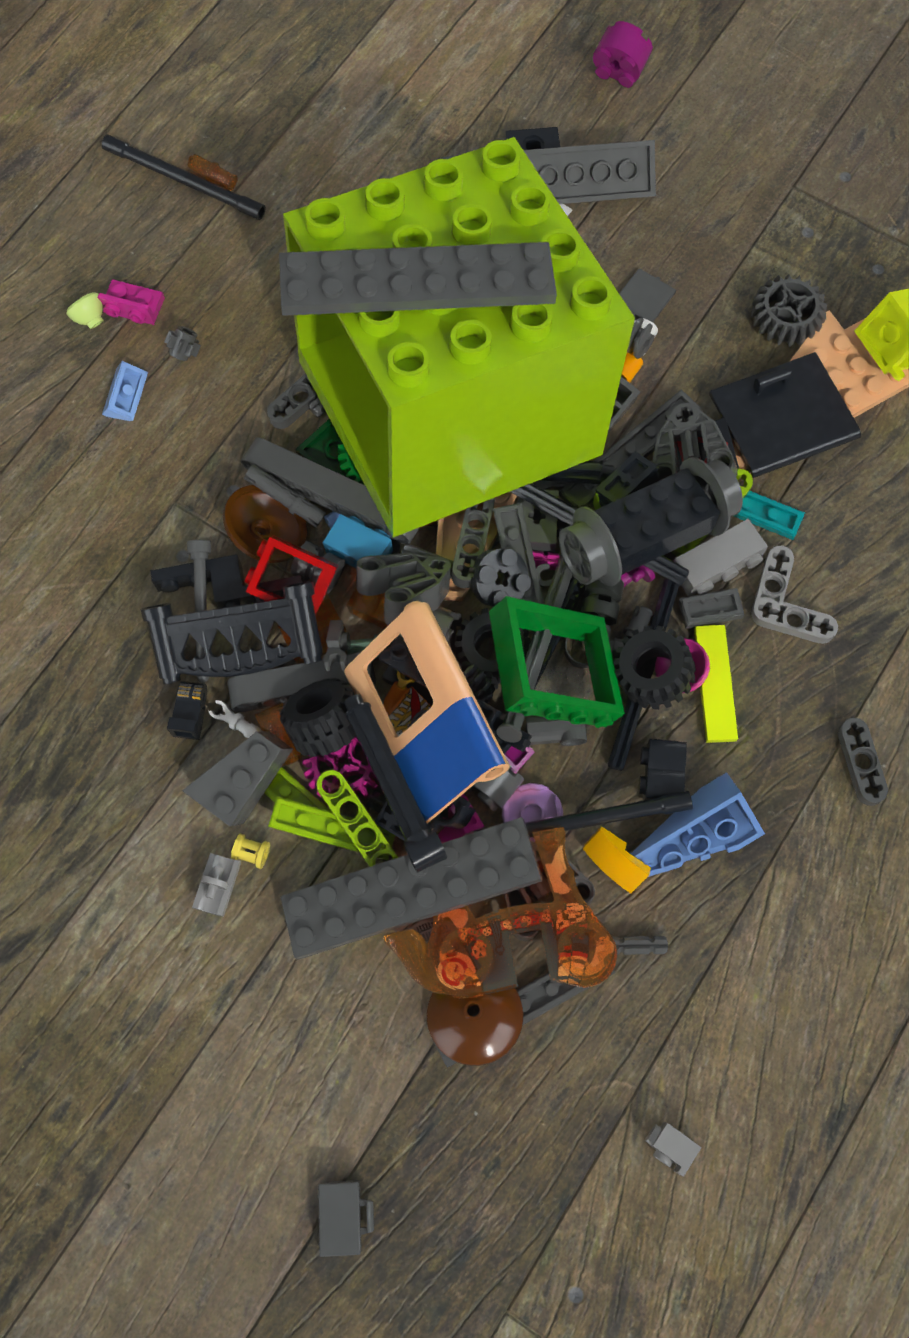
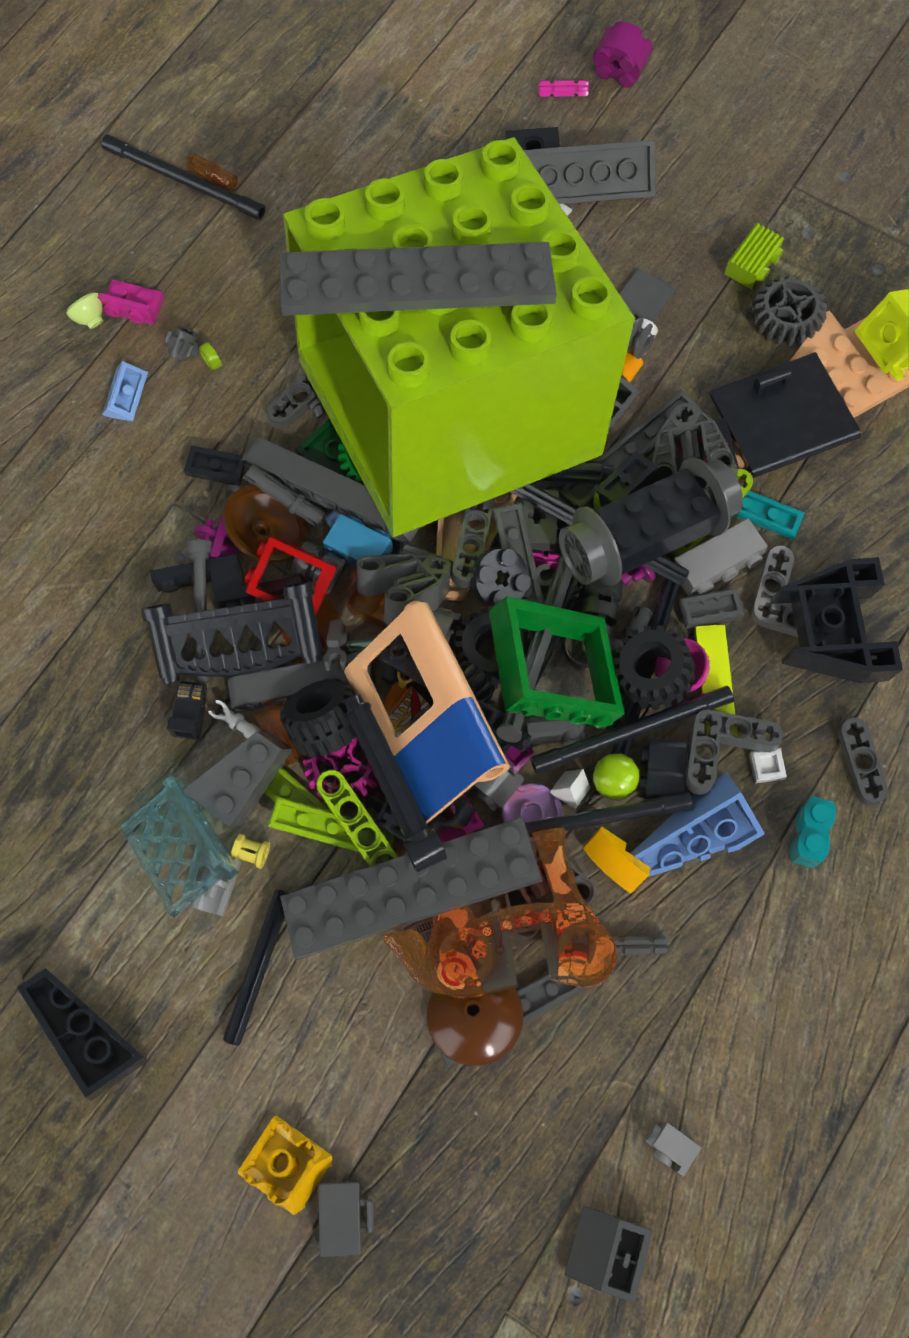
(83, 1041): none -> black wedge
(201, 834): none -> clear light blue fence
(209, 356): none -> lime tile
(214, 466): none -> black plate
(217, 536): none -> magenta hips
(255, 971): none -> black axle
(285, 1165): none -> yellow slope
(557, 756): none -> black piece
(563, 88): none -> dark pink axle
(571, 787): none -> white slope
(608, 1253): none -> dark grey slope
(616, 777): none -> lime hair
(720, 734): none -> dark grey beam
(754, 256): none -> lime brick
(767, 766): none -> white tile
(812, 839): none -> teal brick
(833, 626): none -> black wedge

